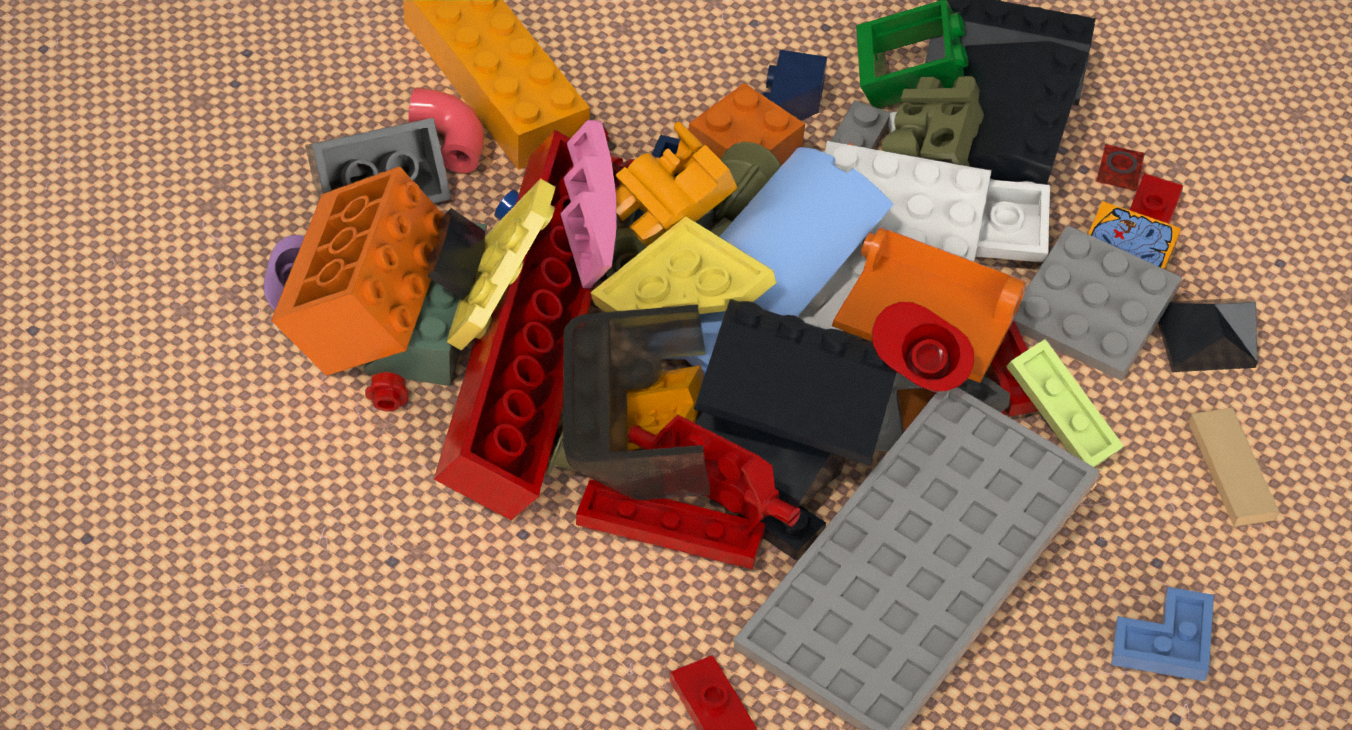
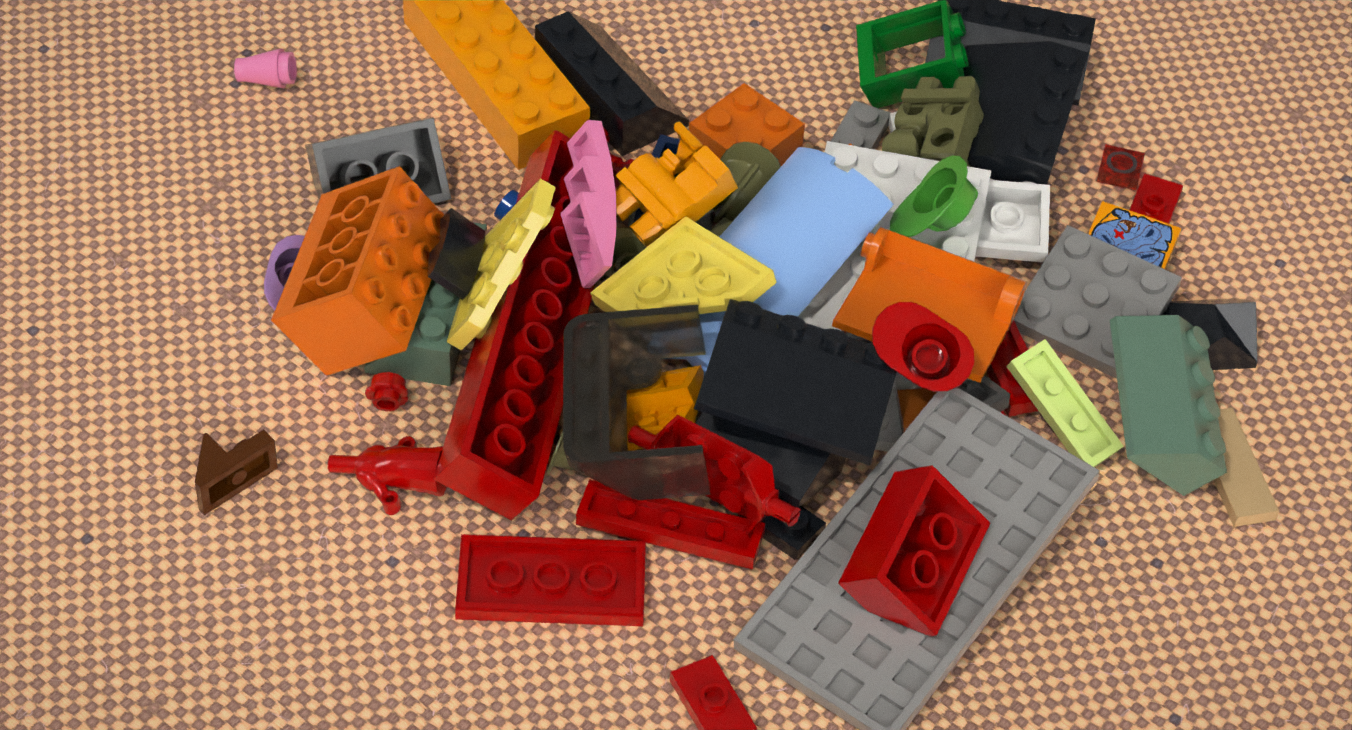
(226, 474): none -> reddish brown slope
(269, 68): none -> bright pink cone
(396, 467): none -> red piece
(456, 122): coral cylinder -> none
(551, 580): none -> red tile
(609, 82): none -> black slope
(797, 83): dark blue slope -> none
(915, 550): none -> red slope
(938, 201): none -> bright green piece
(1168, 400): none -> sand green slope
(1172, 648): medium blue plate -> none

